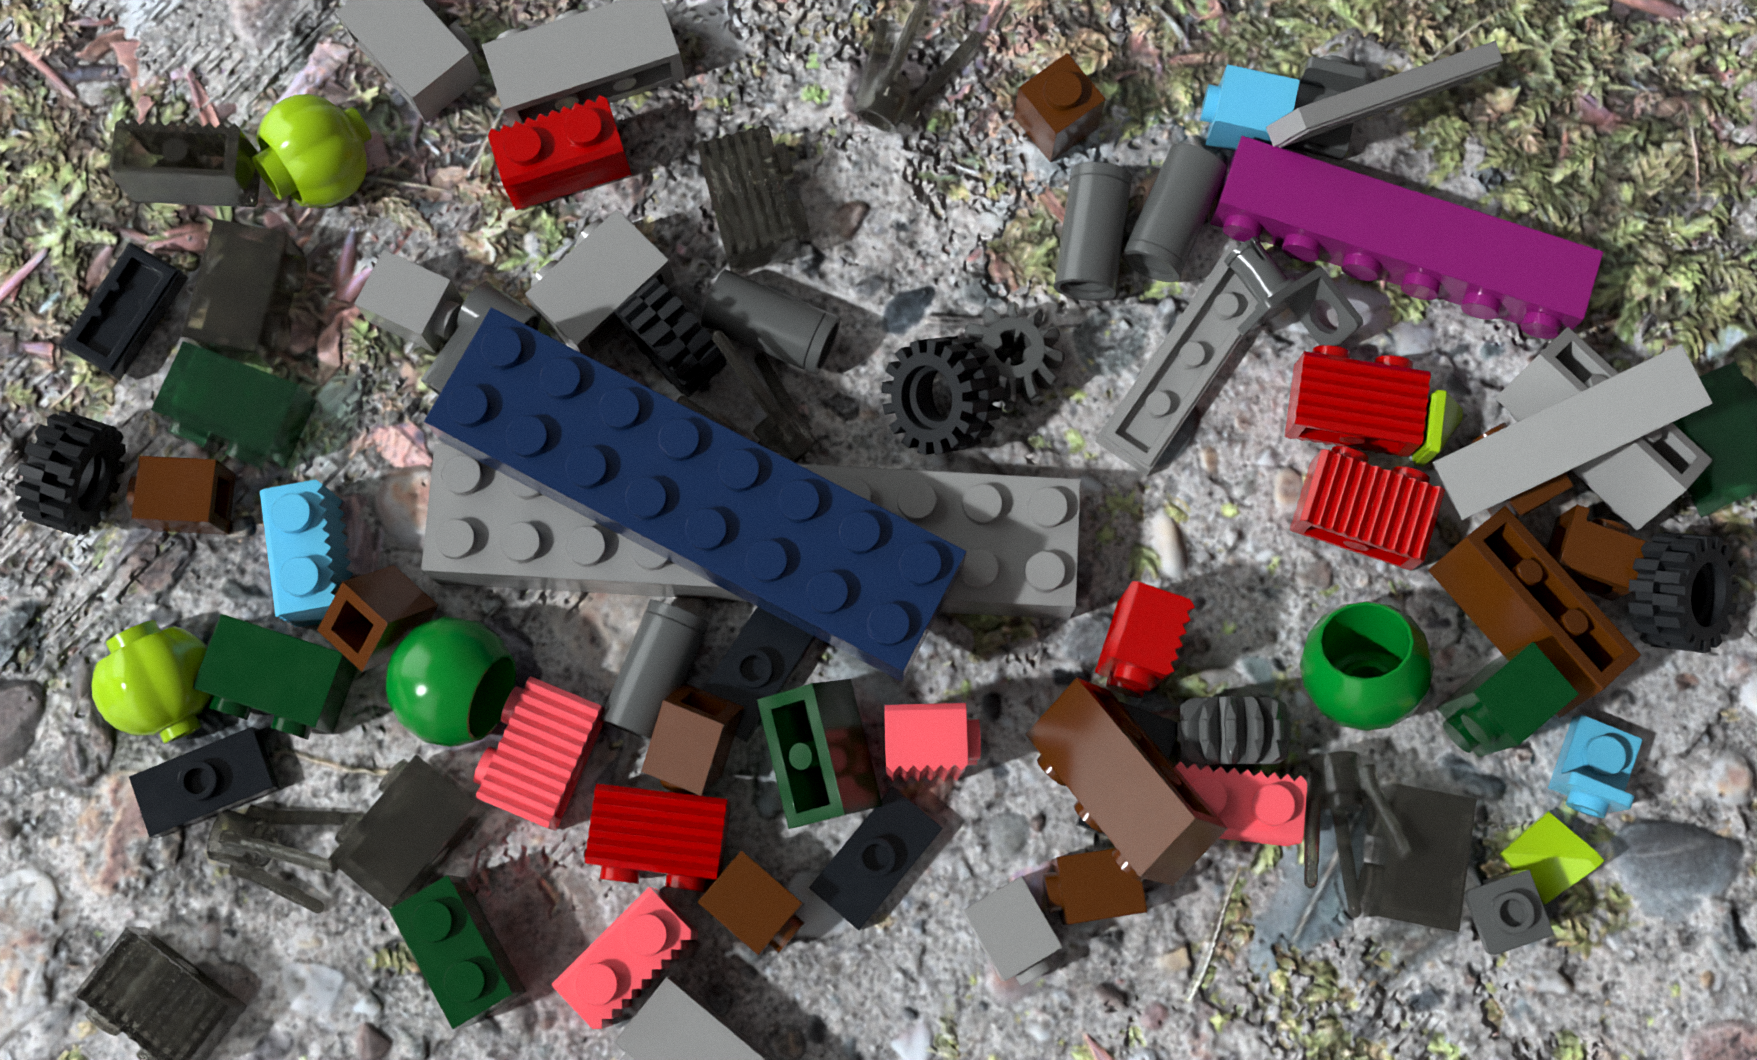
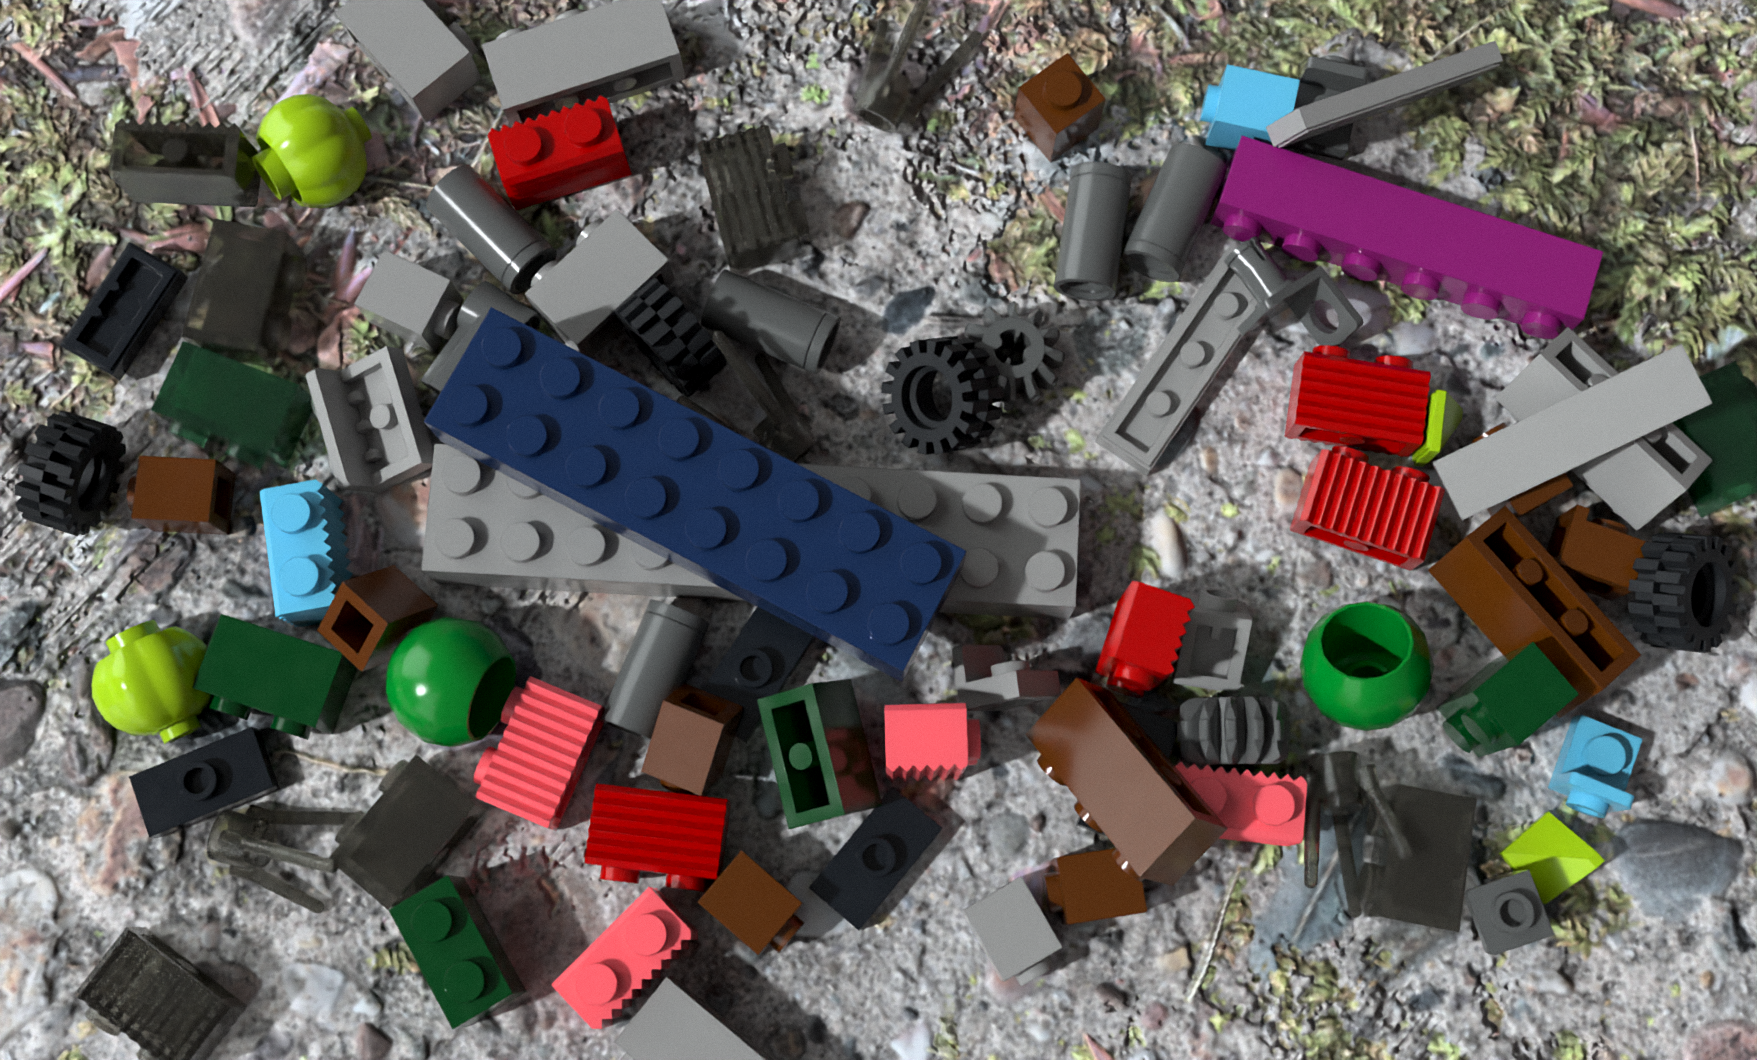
(371, 422): none -> light grey bracket
(490, 228): none -> dark grey pin
(995, 685): none -> light grey bracket
(1214, 641): none -> light grey bracket

